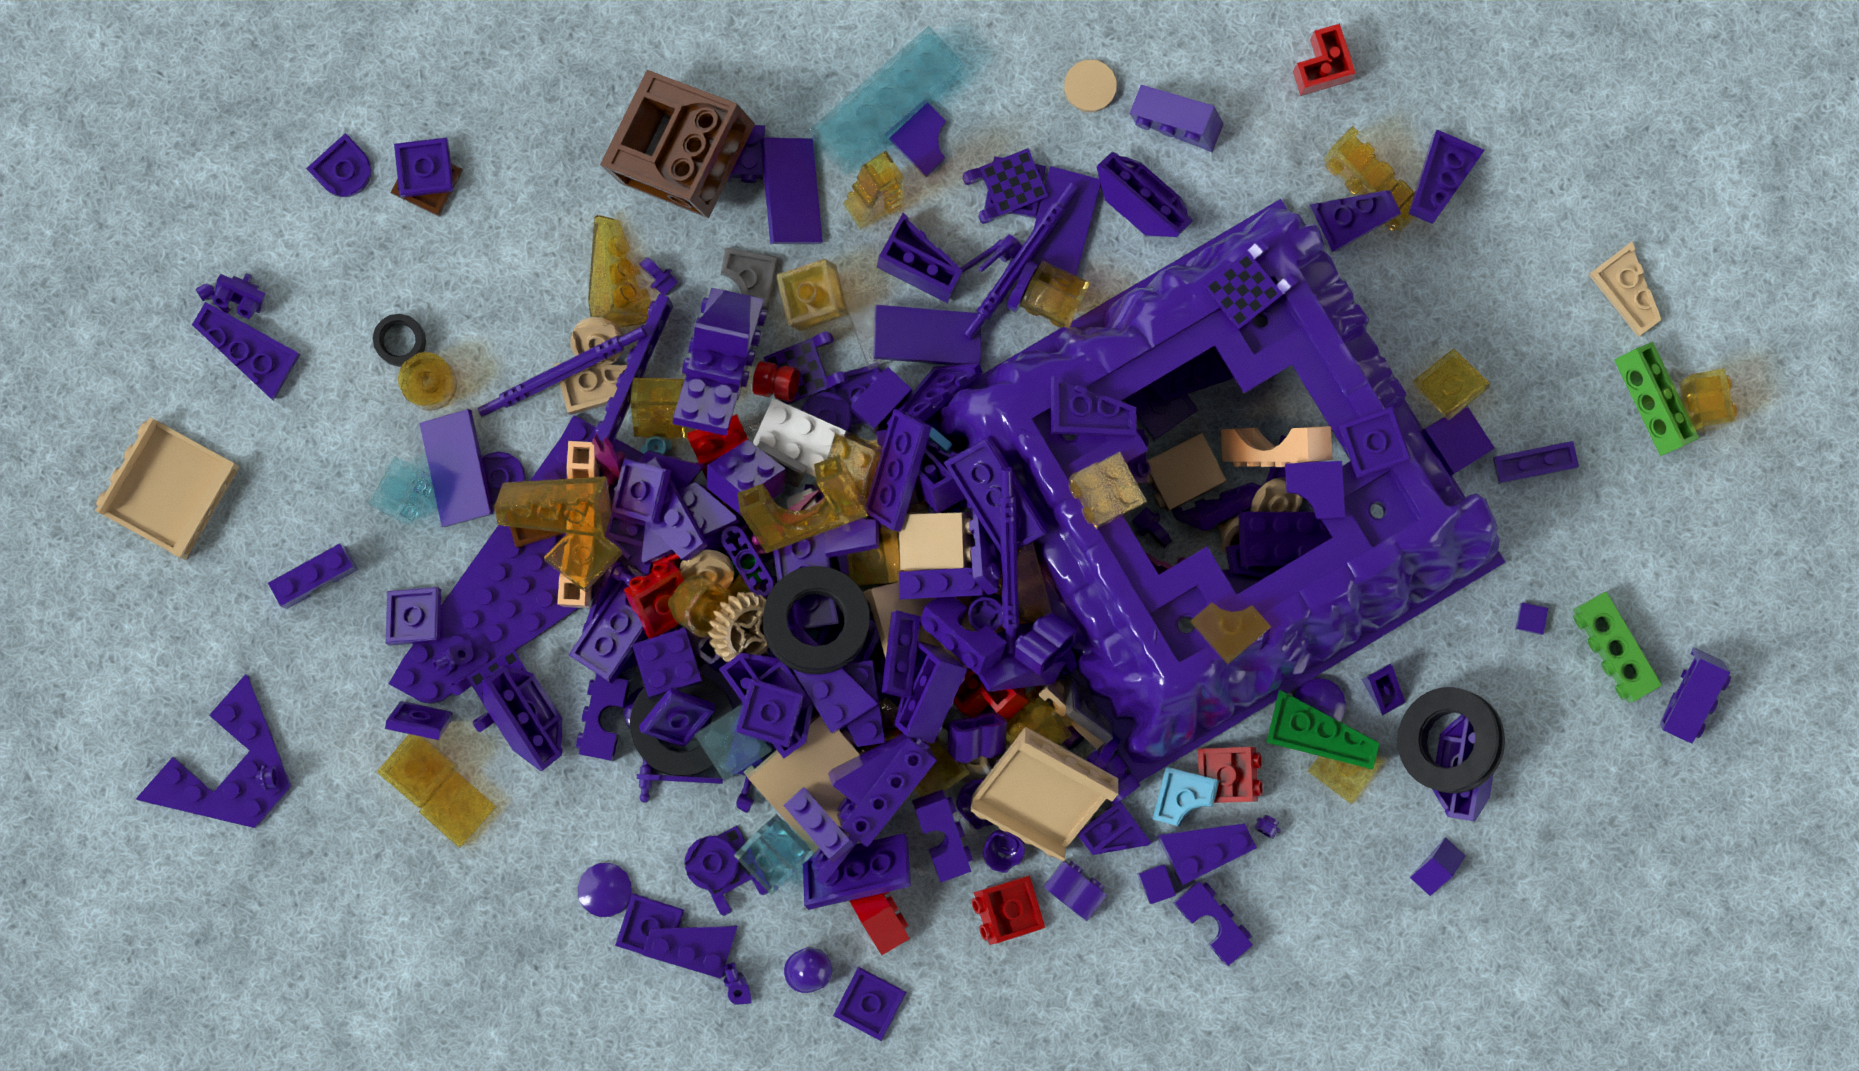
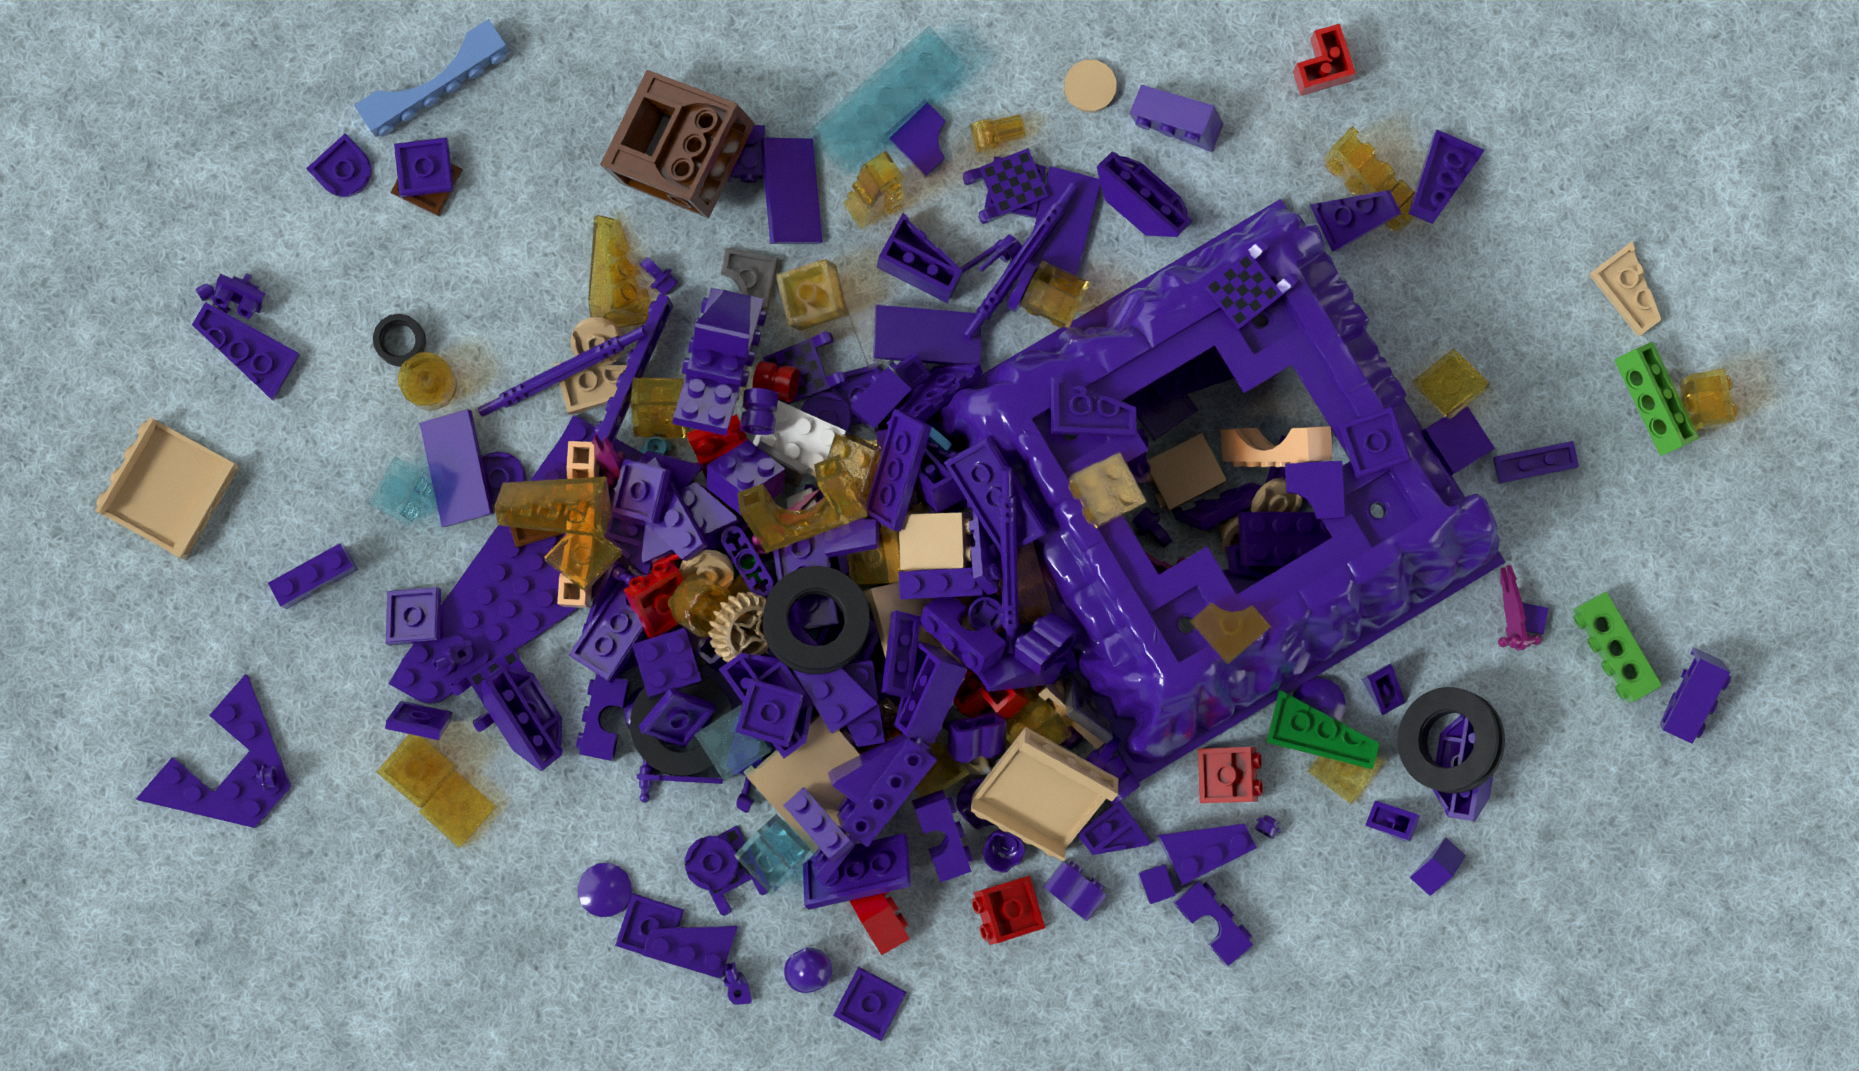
(385, 109): none -> medium blue arch
(759, 408): none -> dark purple wheel
(911, 371): none -> dark purple panel
(992, 133): none -> clear yellow piece
(1183, 793): medium azure tile -> none
(1392, 821): none -> dark purple slope
(1514, 613): none -> magenta piece

